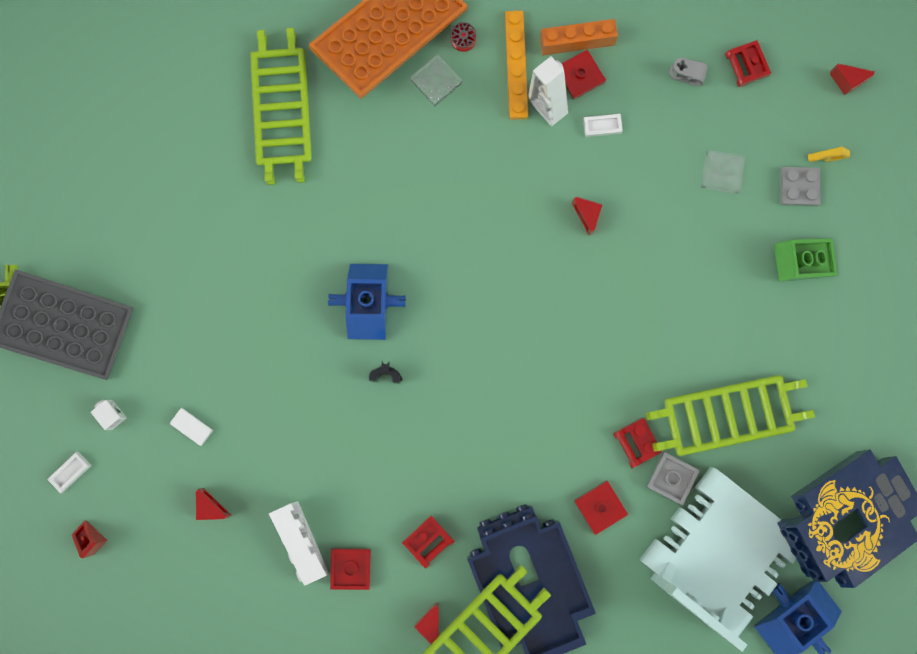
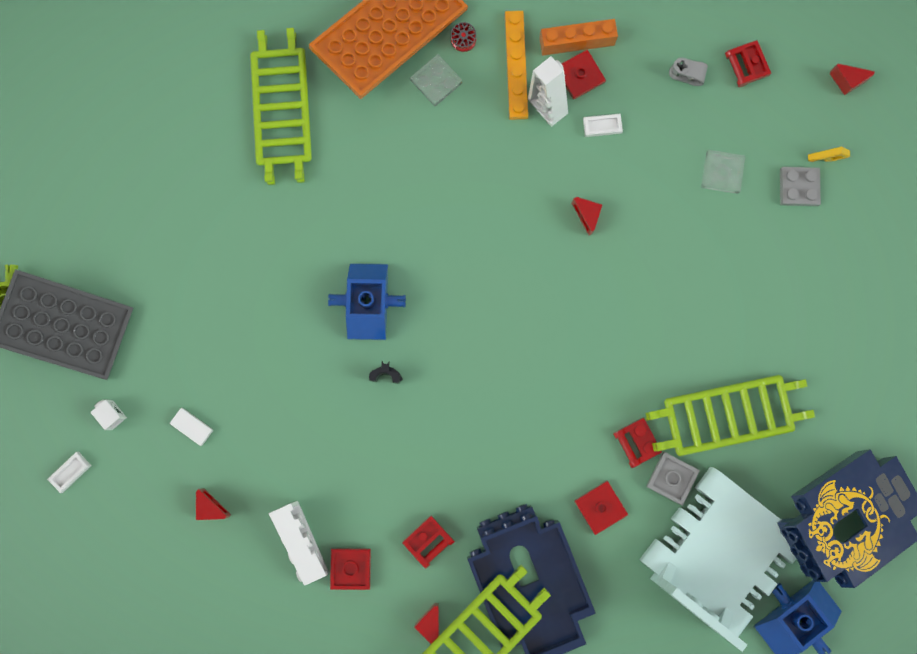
(87, 540): red slope -> none
(805, 259): bright green slope -> none

